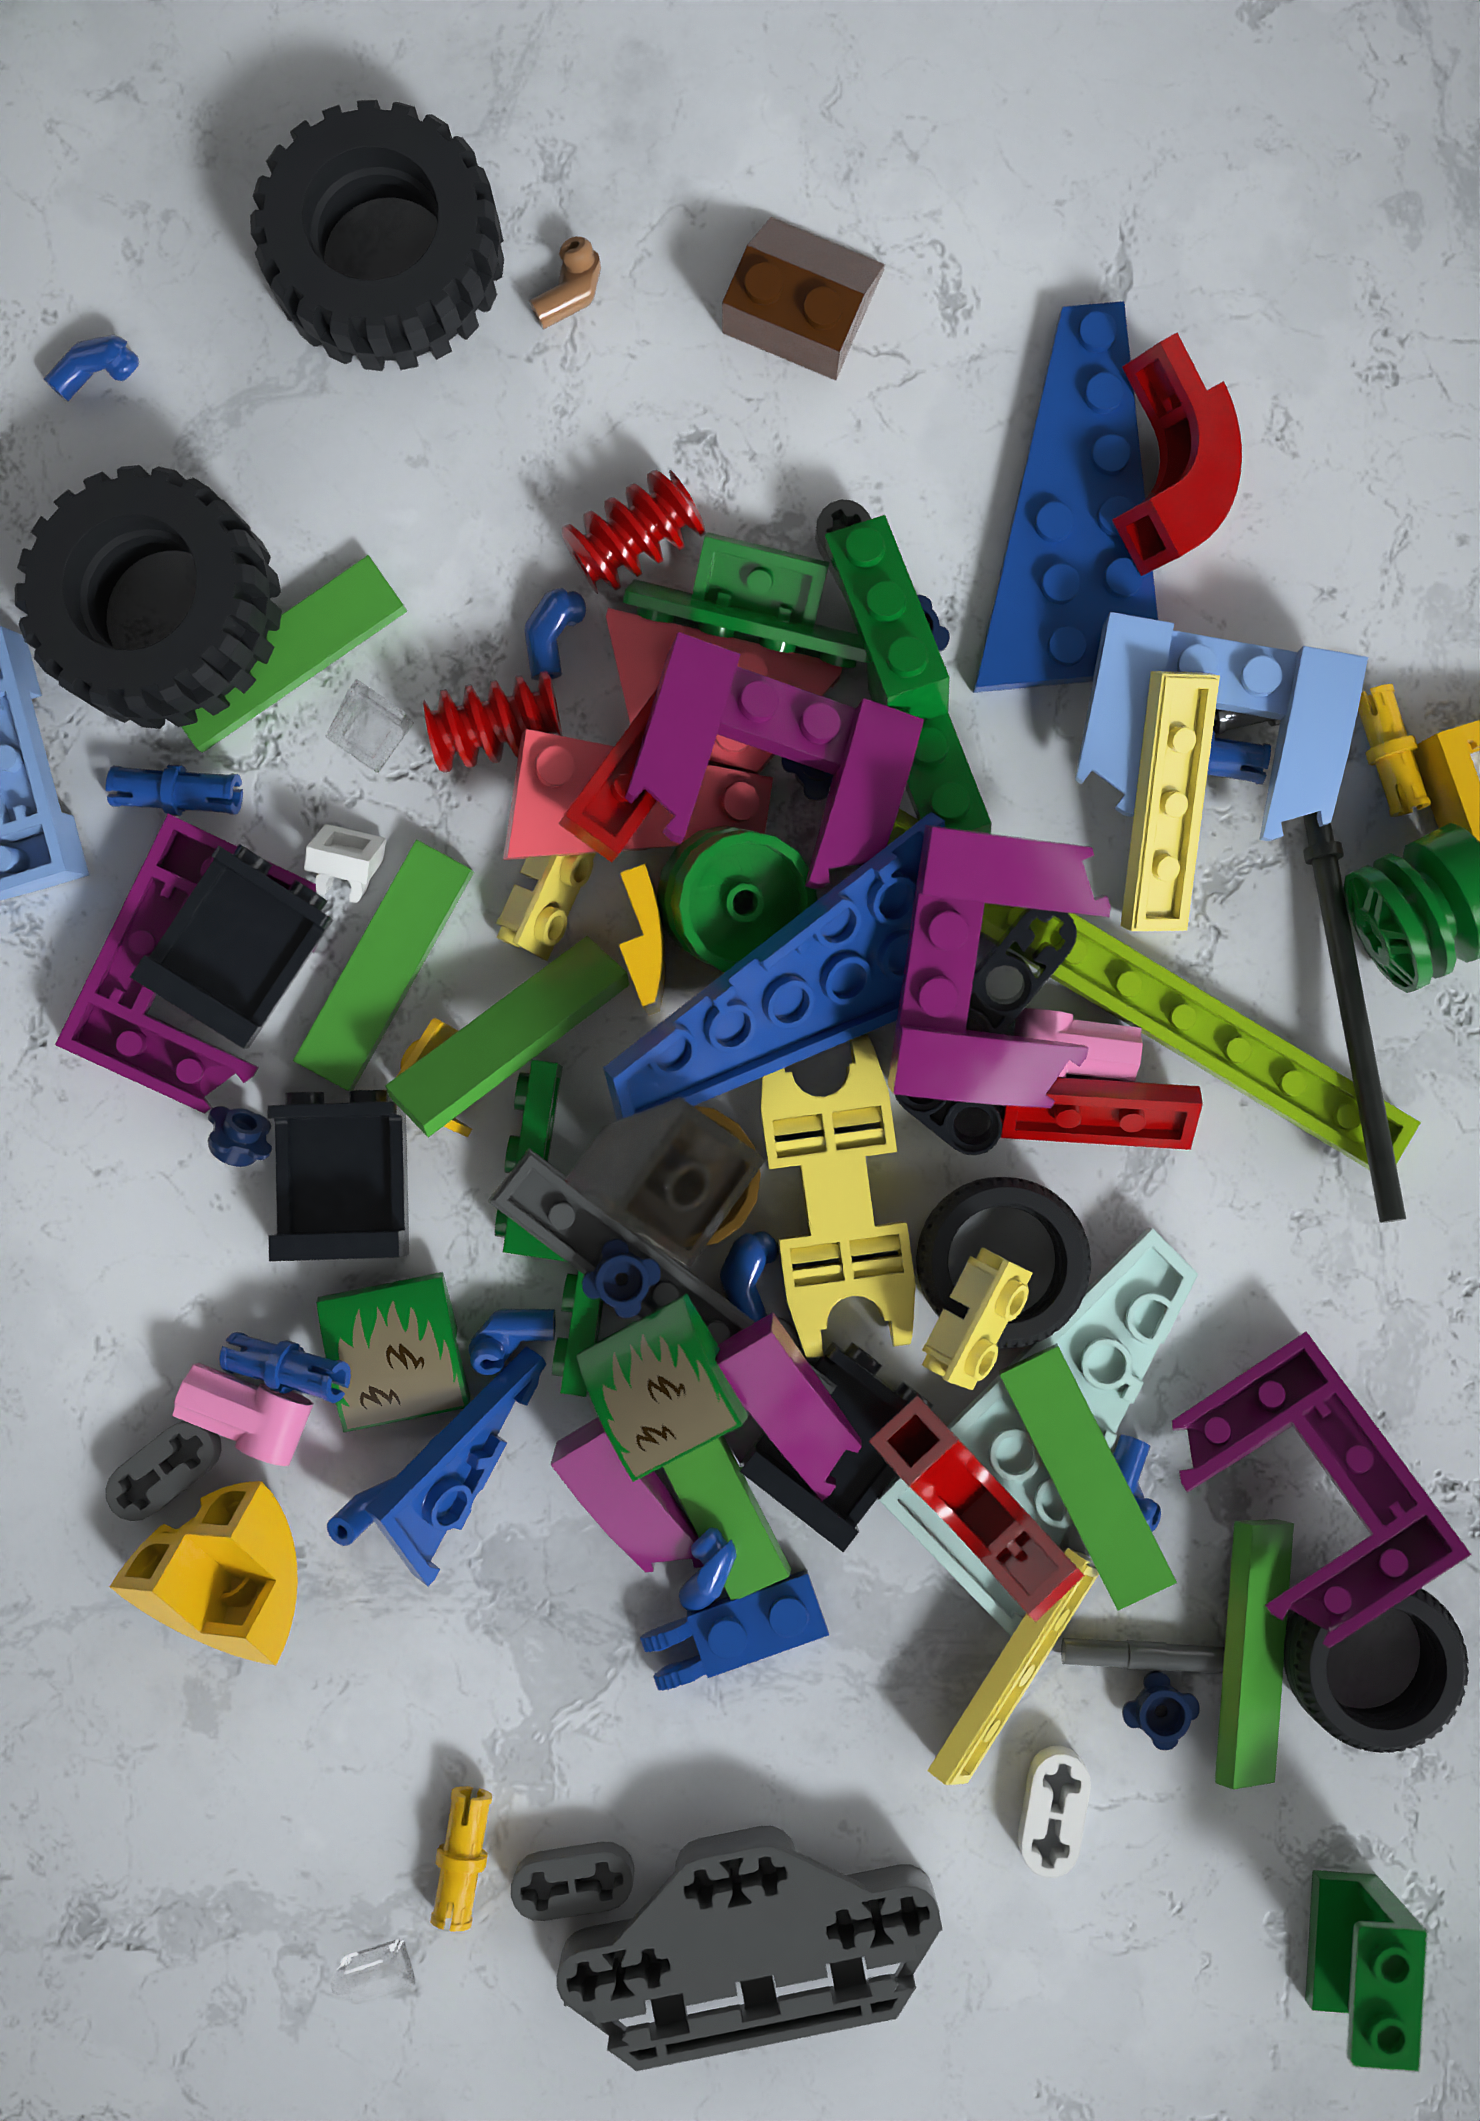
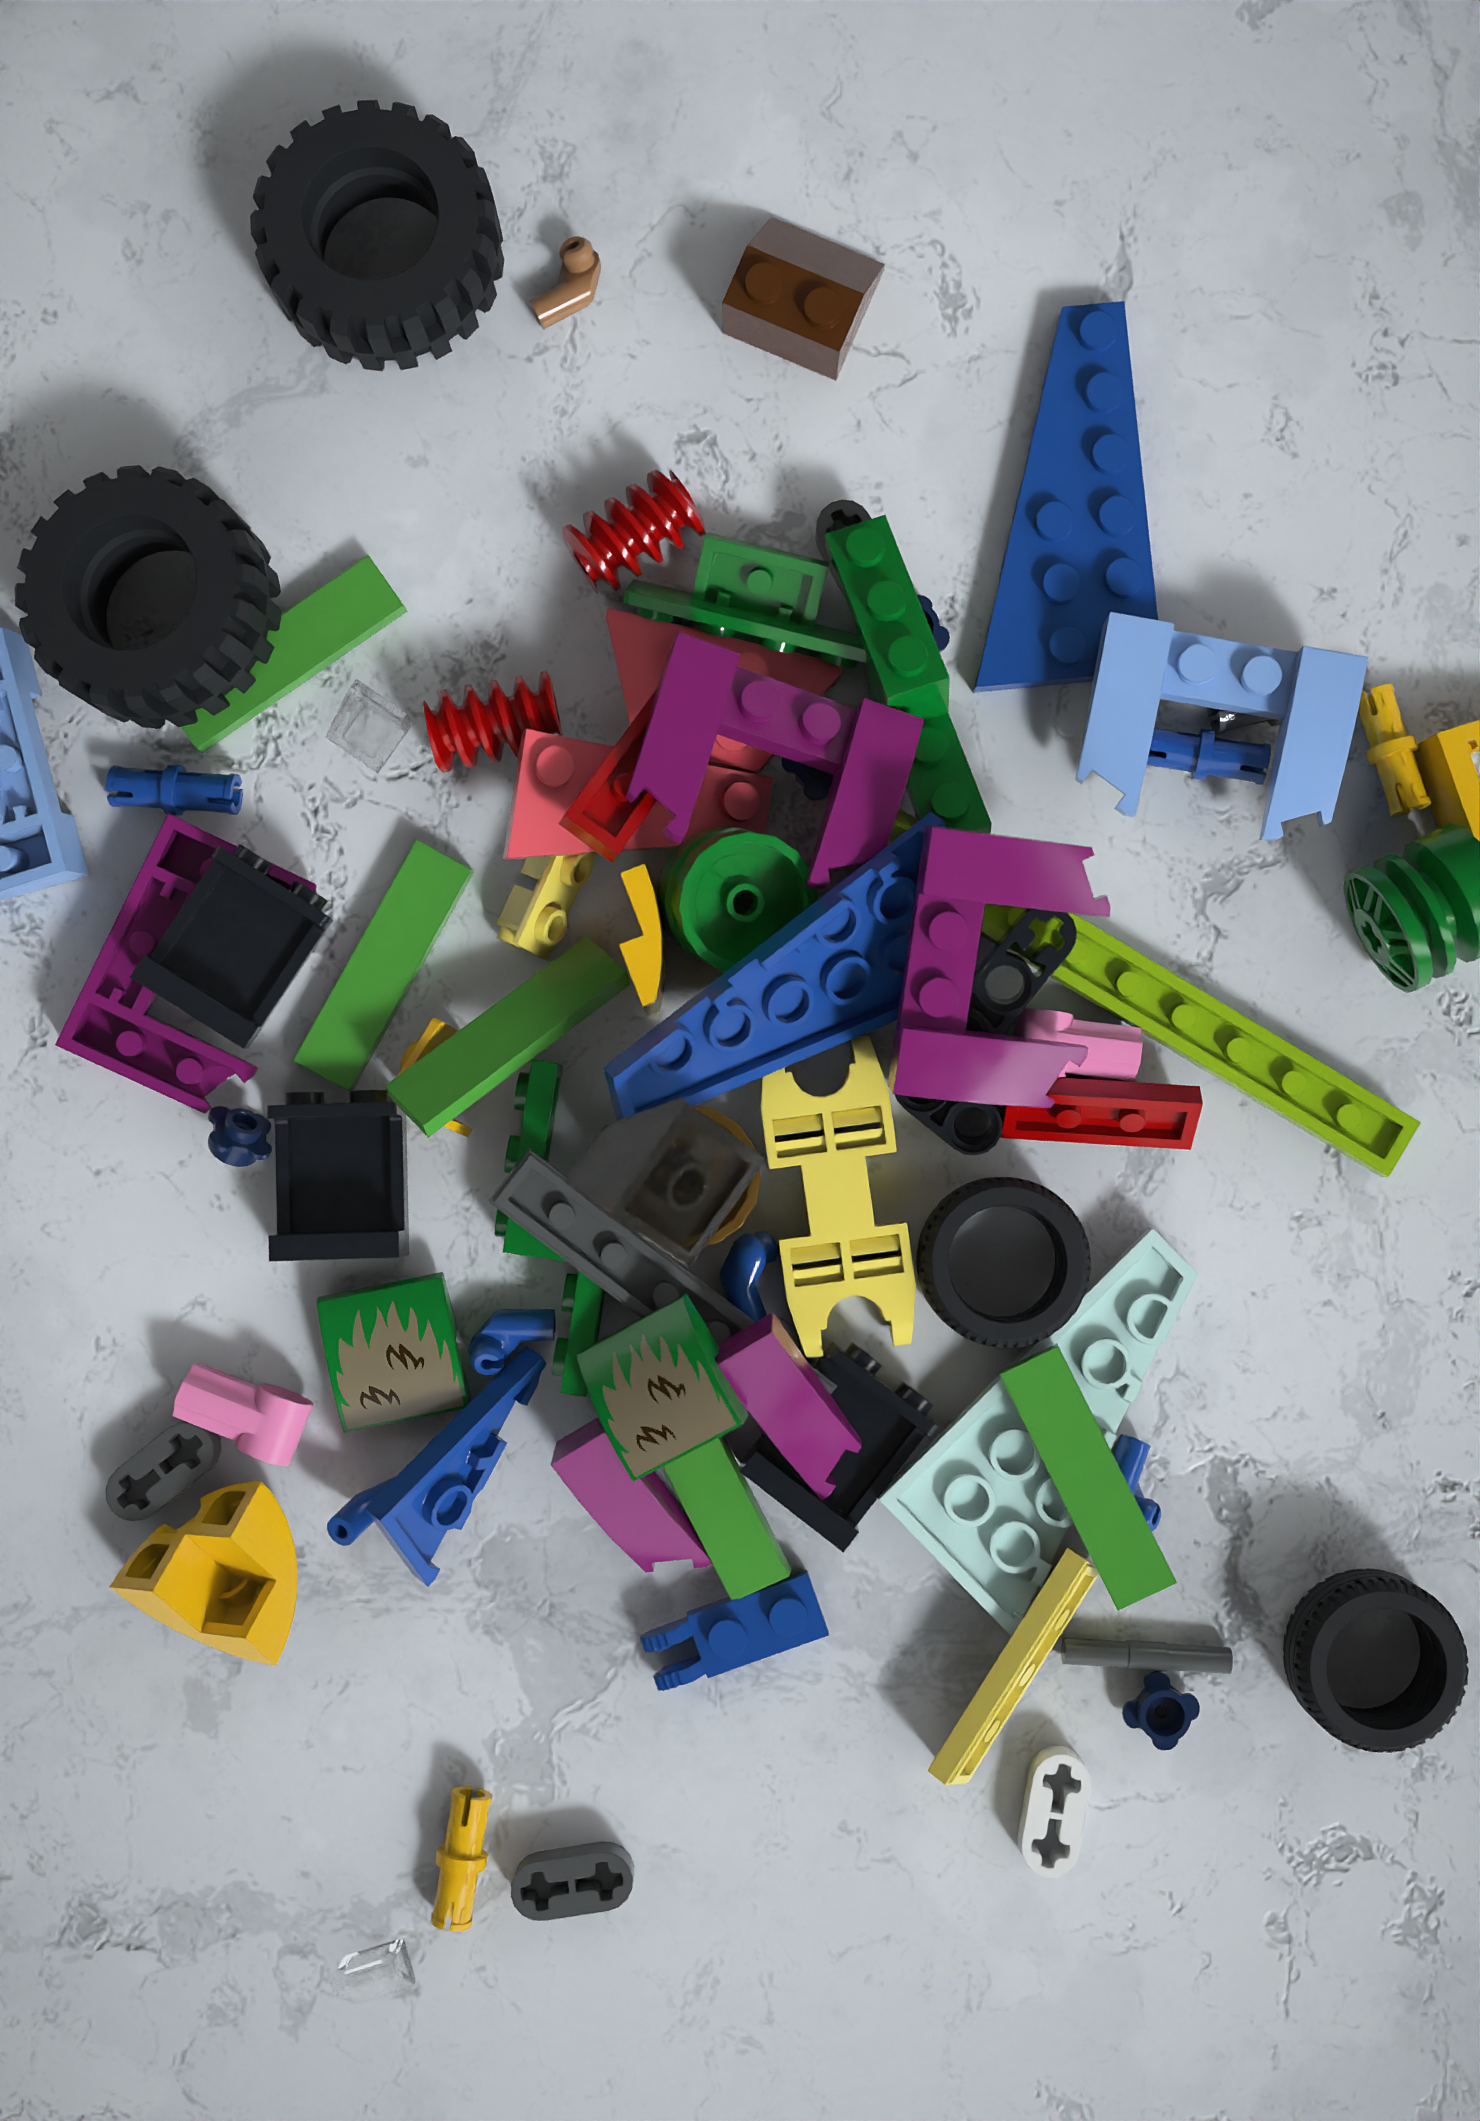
(88, 358): blue arm -> none
(285, 1367): blue pin -> none
(346, 856): white tile -> none
(545, 626): blue arm -> none
(626, 1296): dark blue plate -> none
(710, 1579): blue arm -> none
(746, 1935): dark grey connector -> none
(967, 1347): light yellow hinge -> none
(976, 1508): red arch -> none
(1169, 800): light yellow tile -> none
(1197, 457): red arch -> none
(1253, 1654): bright green tile -> none
(1324, 856): pearl dark grey bar -> none
(1370, 1964): green panel -> none
(1408, 1533): magenta wedge -> none

